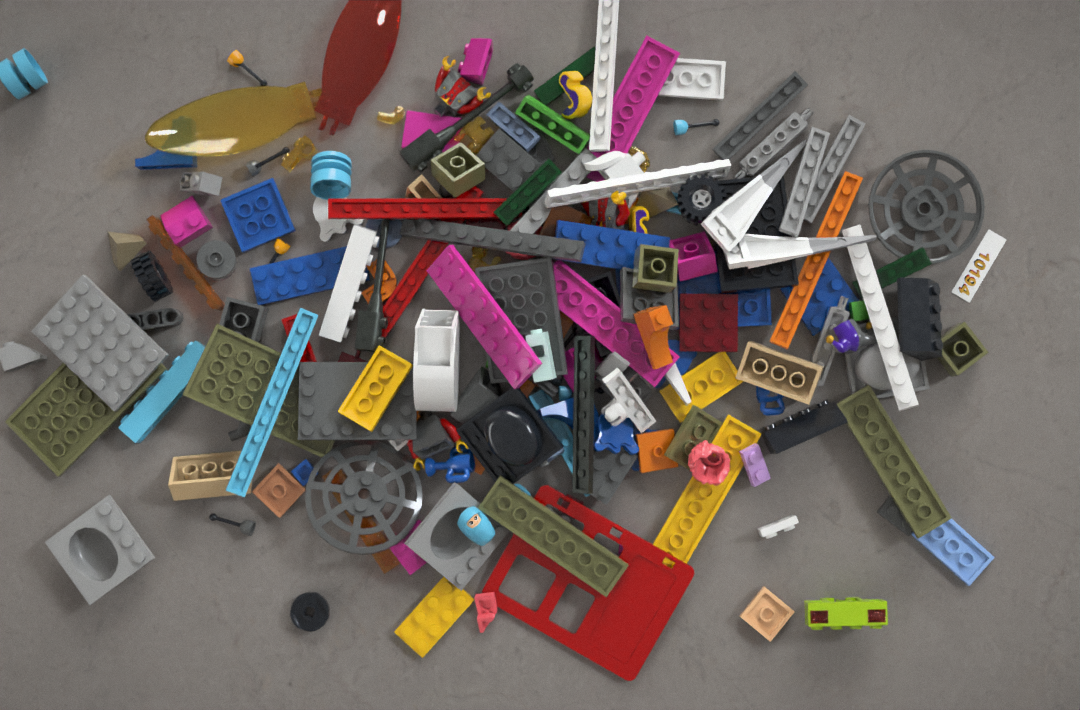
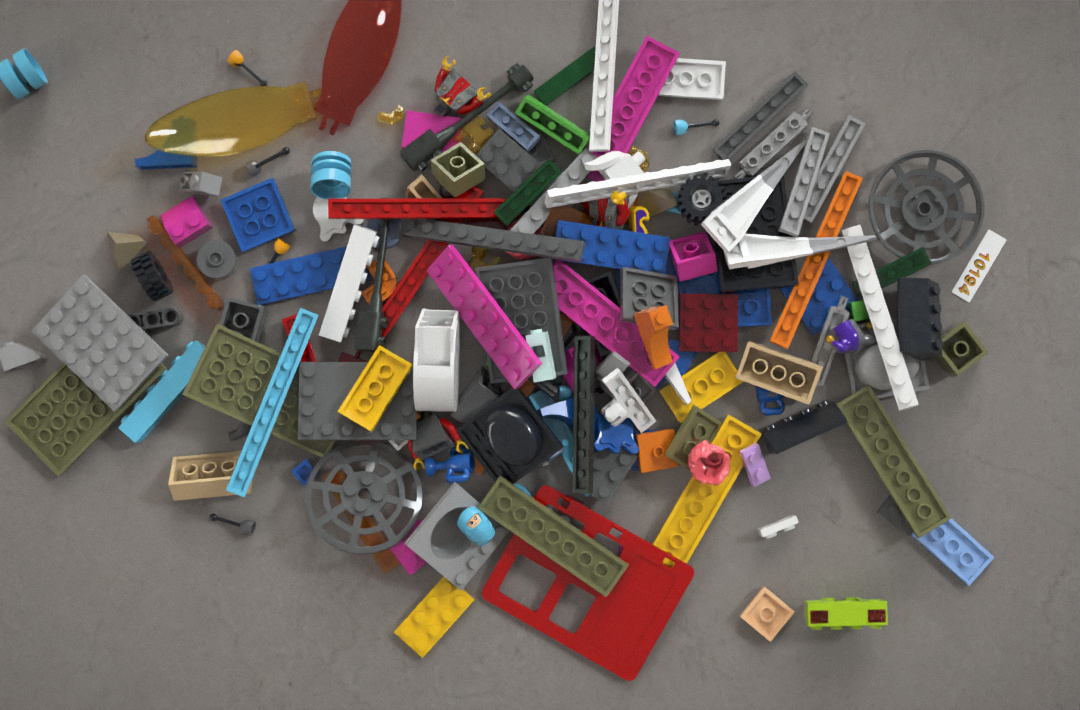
(100, 550): light grey piece -> none
(279, 490): nougat plate -> none
(291, 159): clear yellow plate -> none
(304, 621): black plate -> none
(477, 60): dark pink slope -> none
(486, 609): coral slope -> none
(577, 93): yellow animal -> none
(655, 268): olive brick -> none

